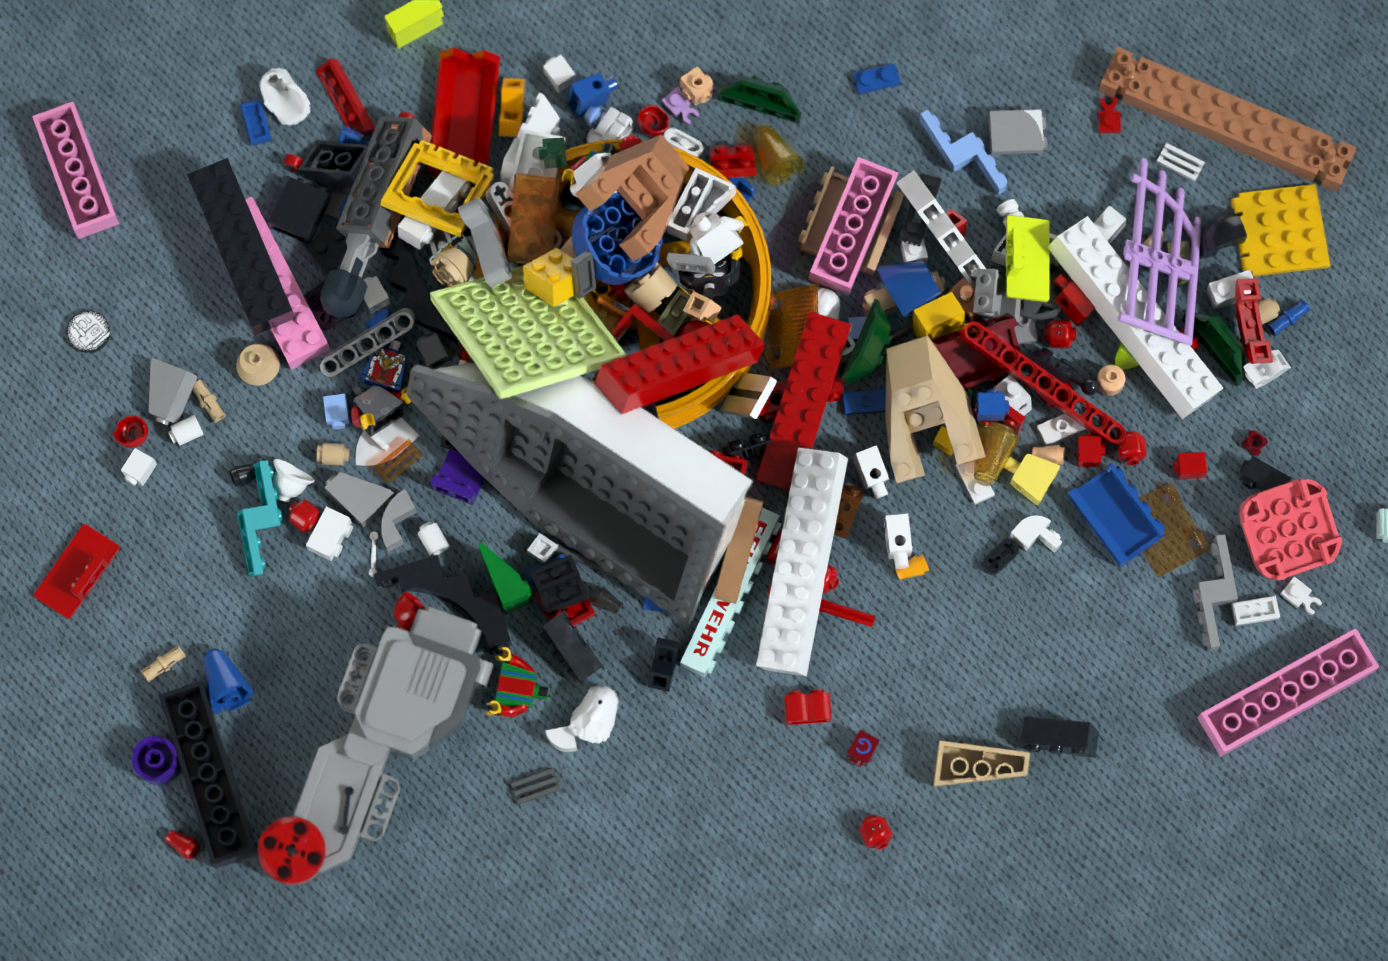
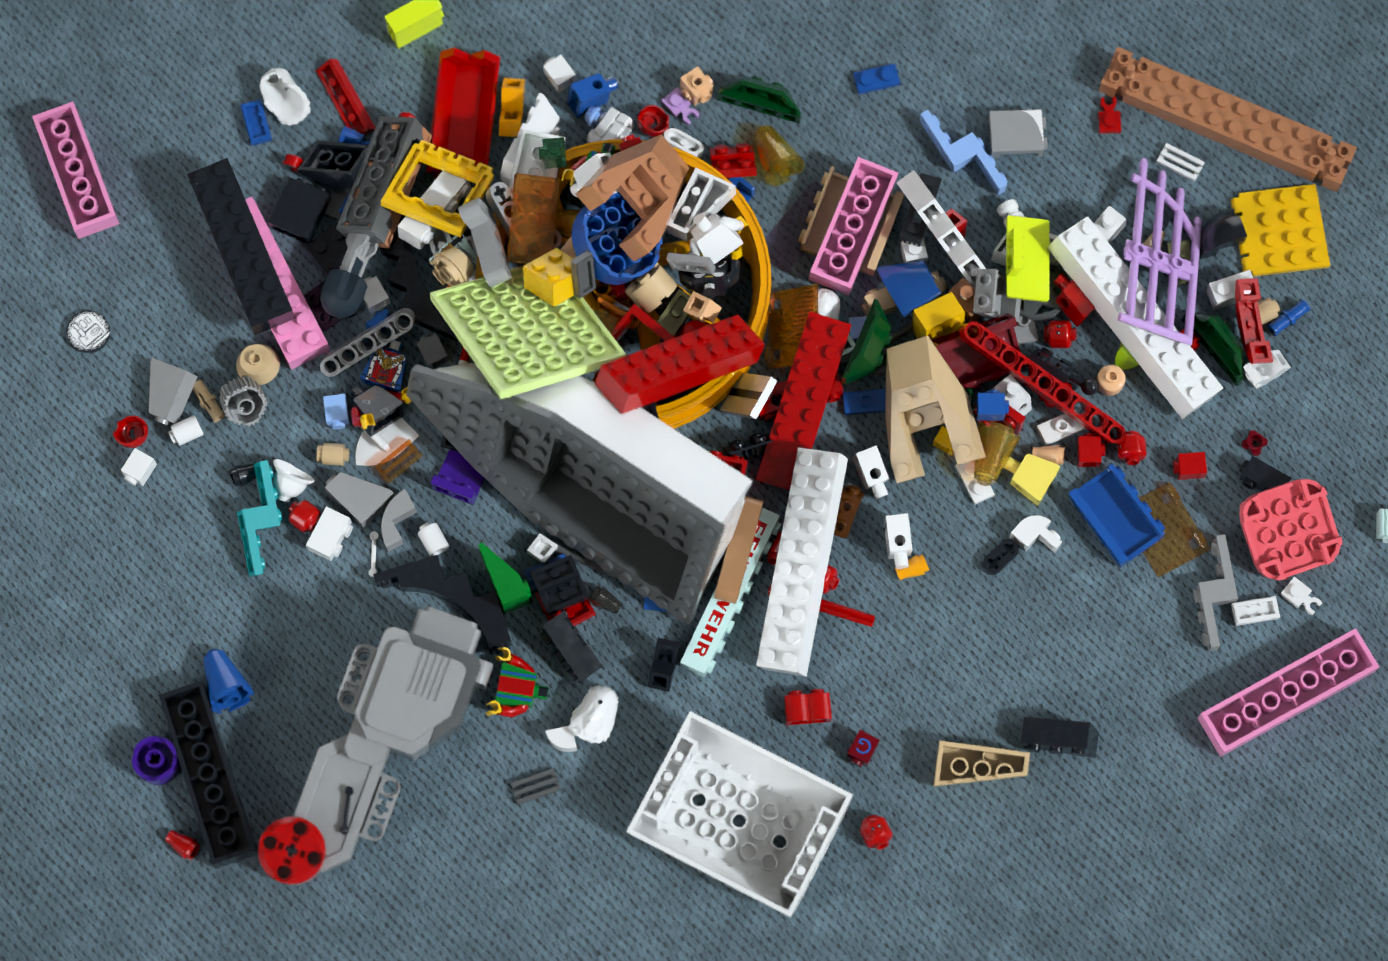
(76, 571): red bracket -> none
(163, 663): tan pin -> none
(233, 399): none -> light grey brick
(406, 610): red cylinder -> none
(745, 782): none -> white slope

